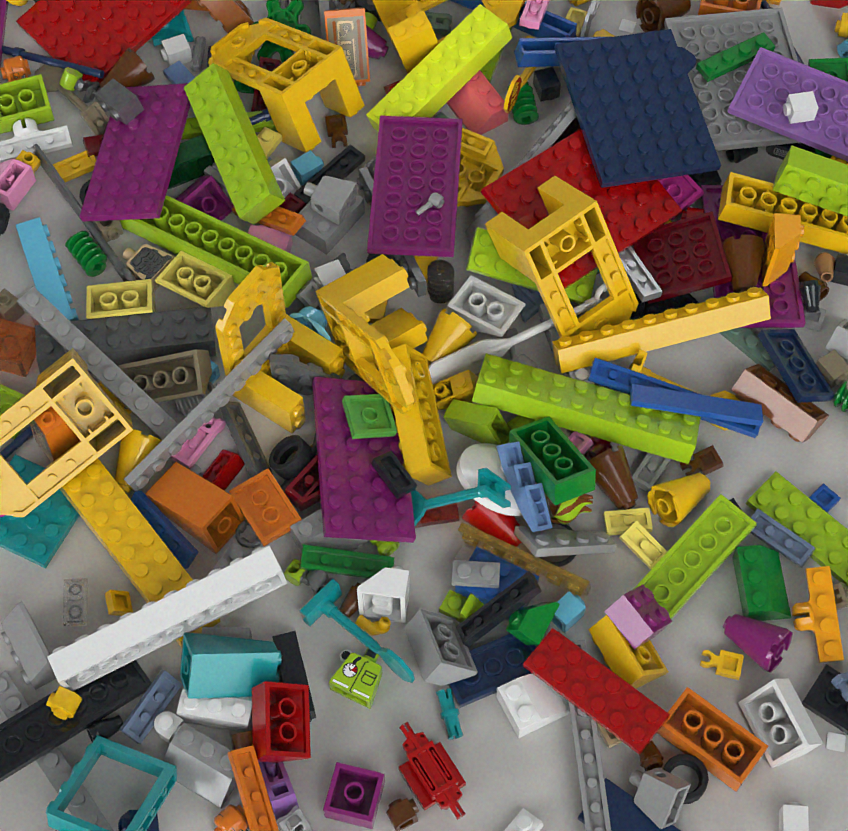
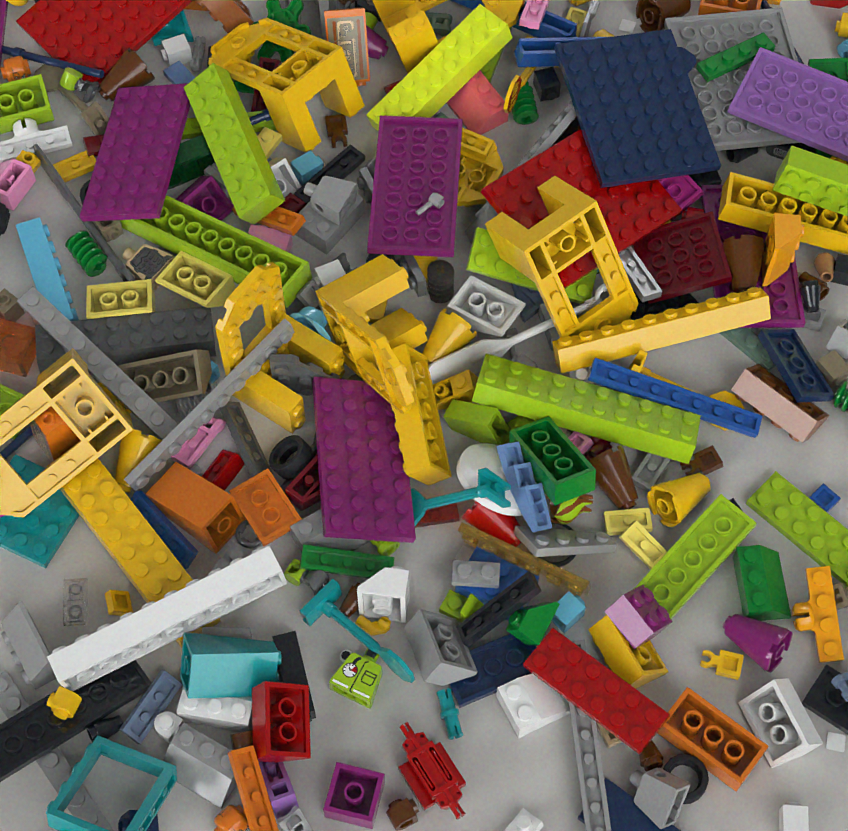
(119, 102): flat silver brick -> none
(369, 416): bright green plate -> none
(394, 474): black plate -> none
(696, 404): blue tile -> none
(781, 538): sand blue plate -> none
(800, 107): white brick -> none

